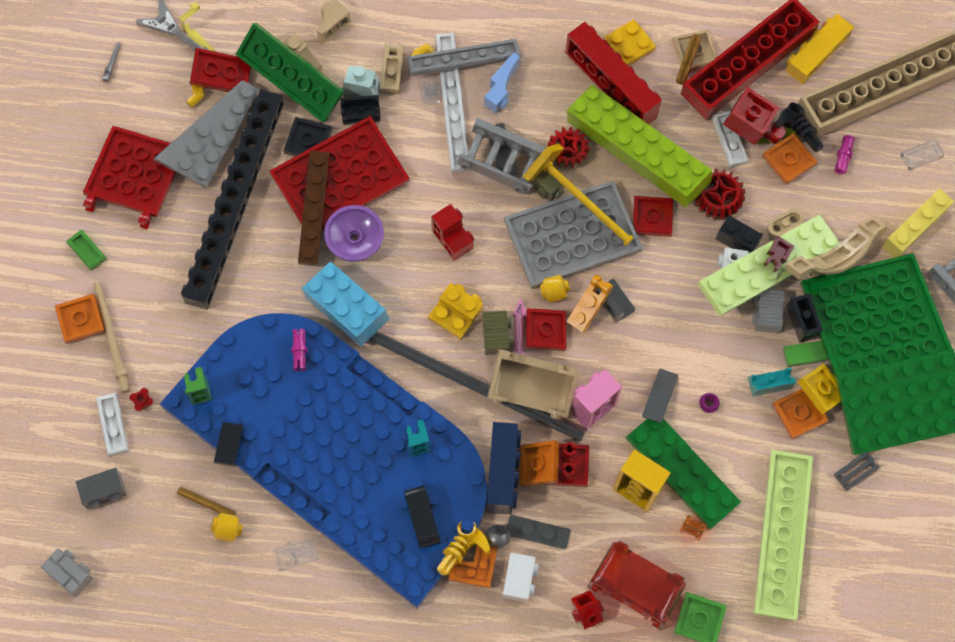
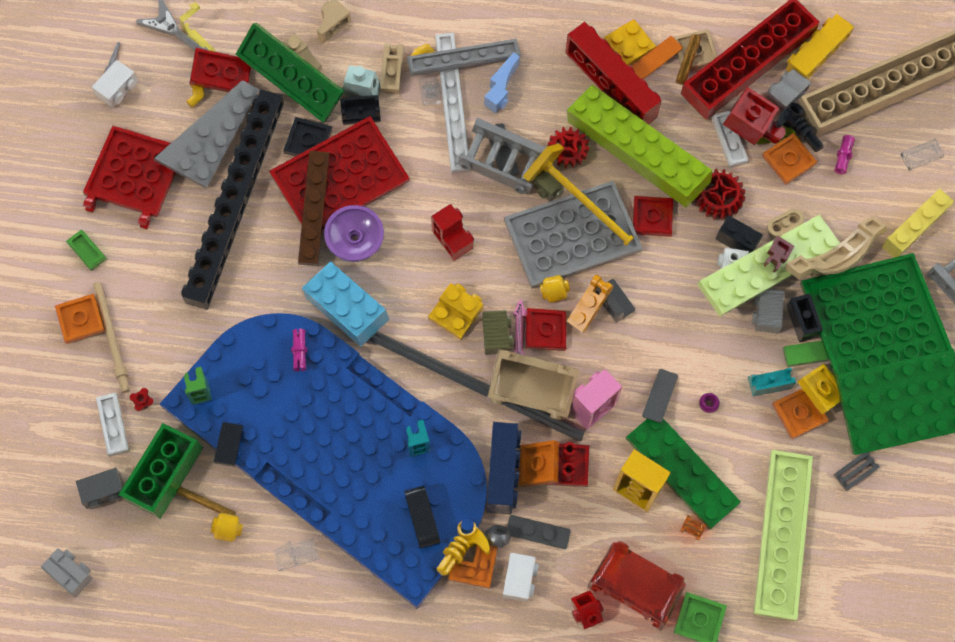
(115, 84): none -> white brick
(161, 470): none -> green brick
(657, 57): none -> orange piece
(789, 89): none -> light grey brick

